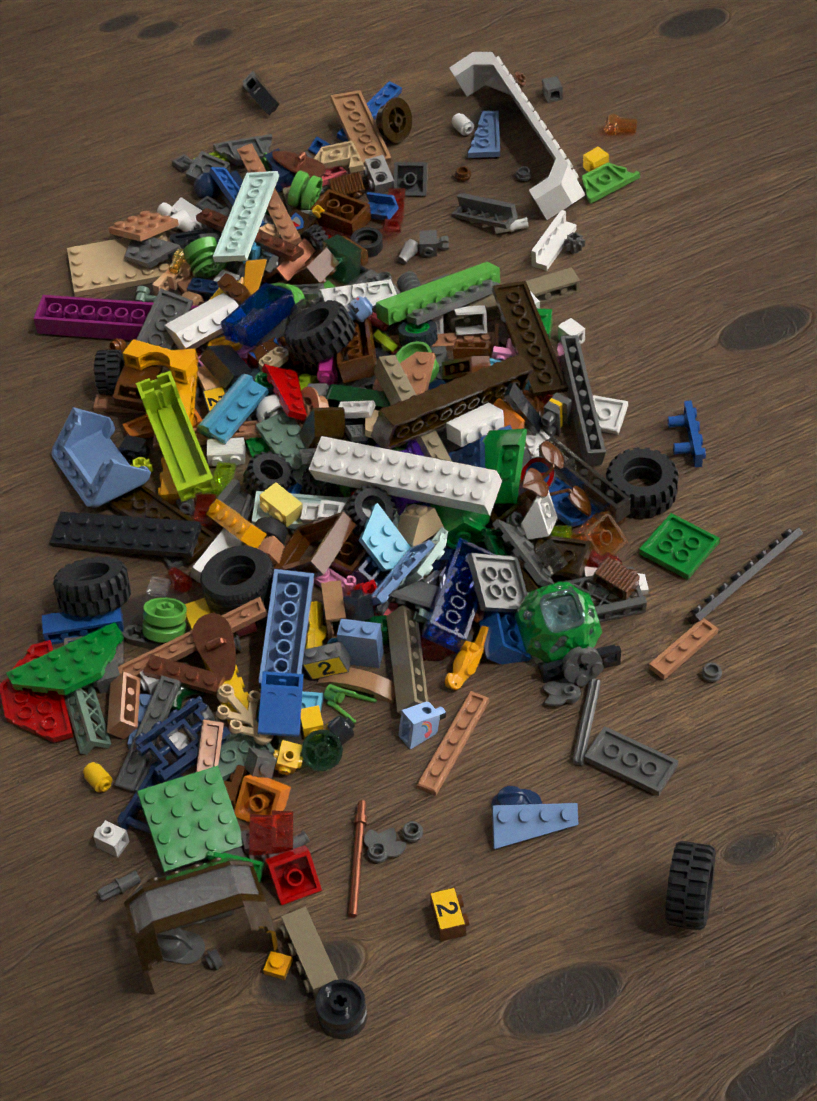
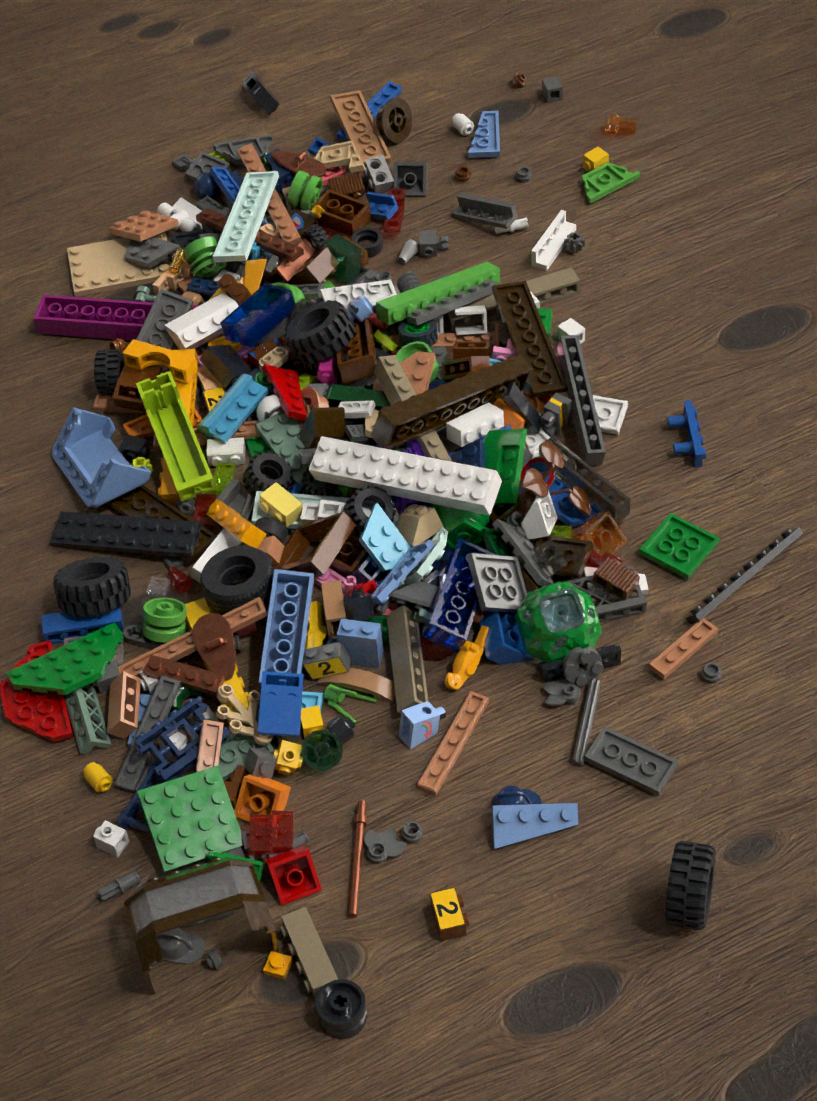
(561, 186): white arch -> none
(645, 465): black tyre -> none

